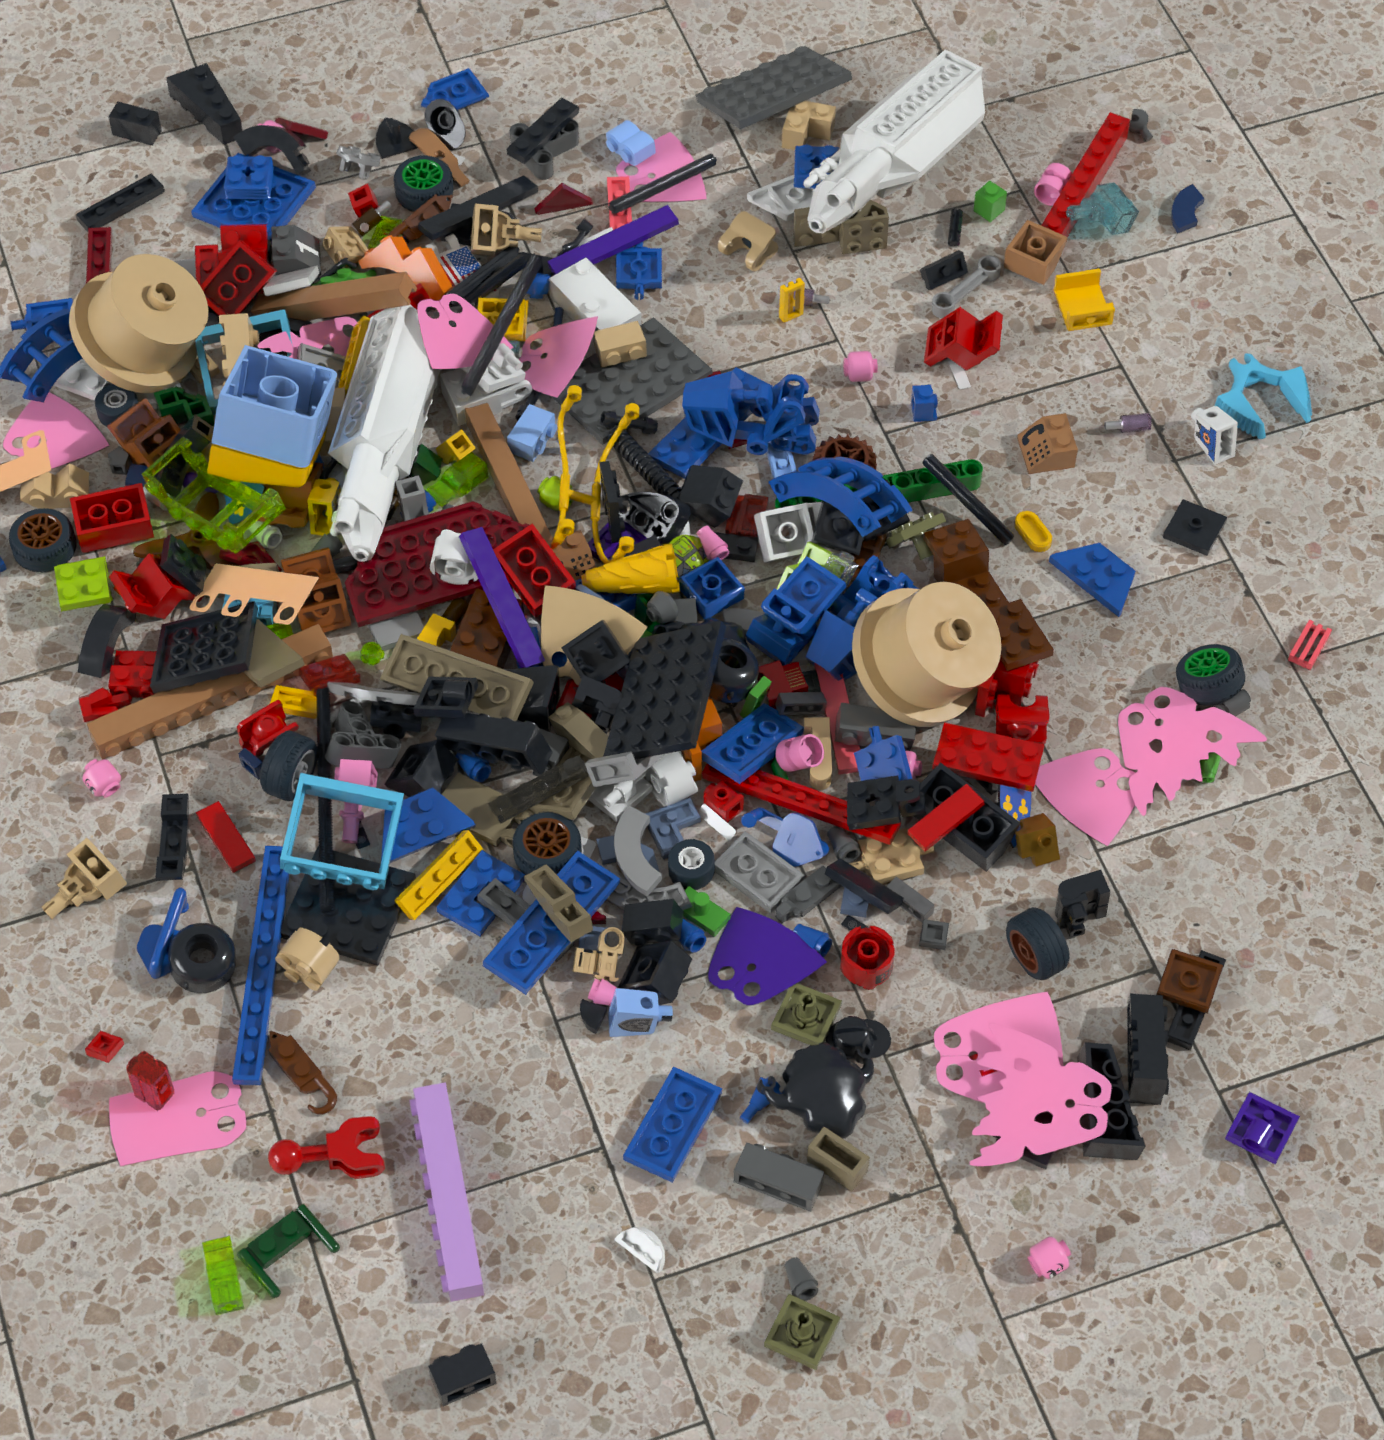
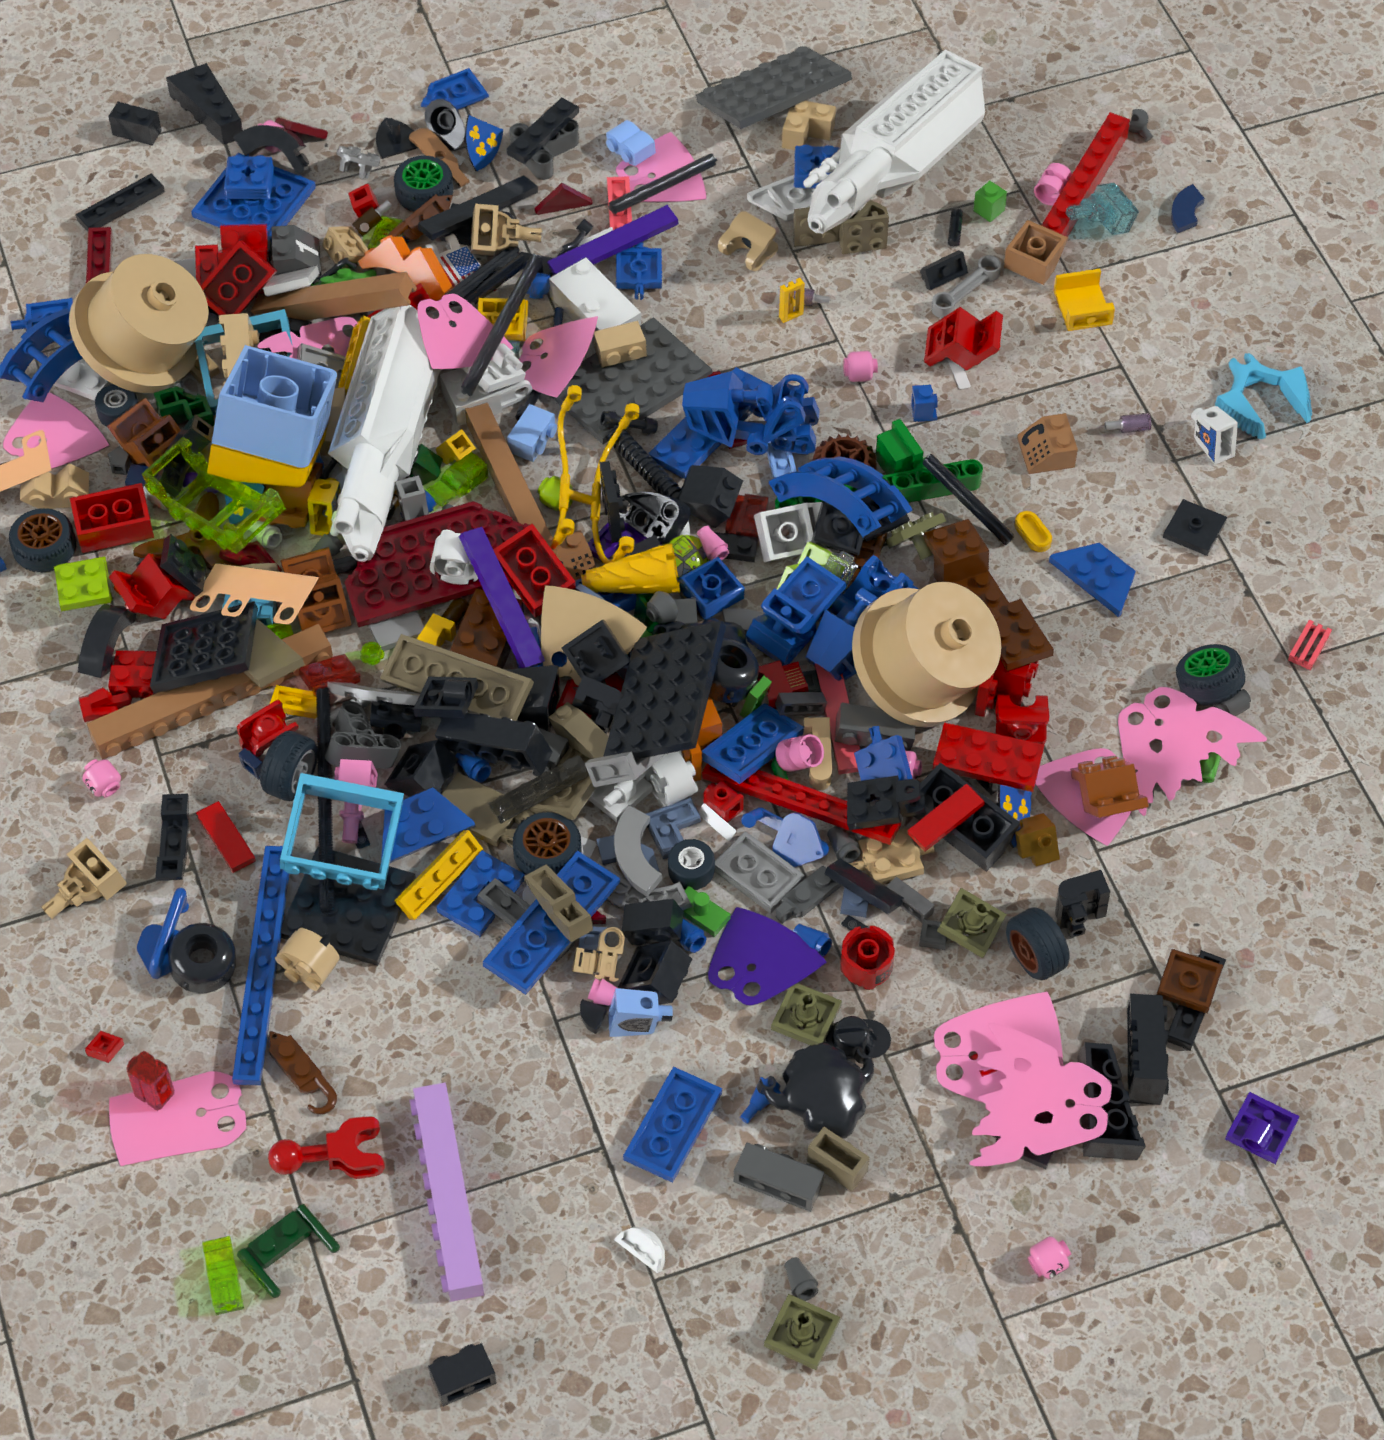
(481, 142): none -> blue shield
(898, 450): none -> green plate
(973, 915): none -> olive plate
(1108, 787): none -> dark orange bracket

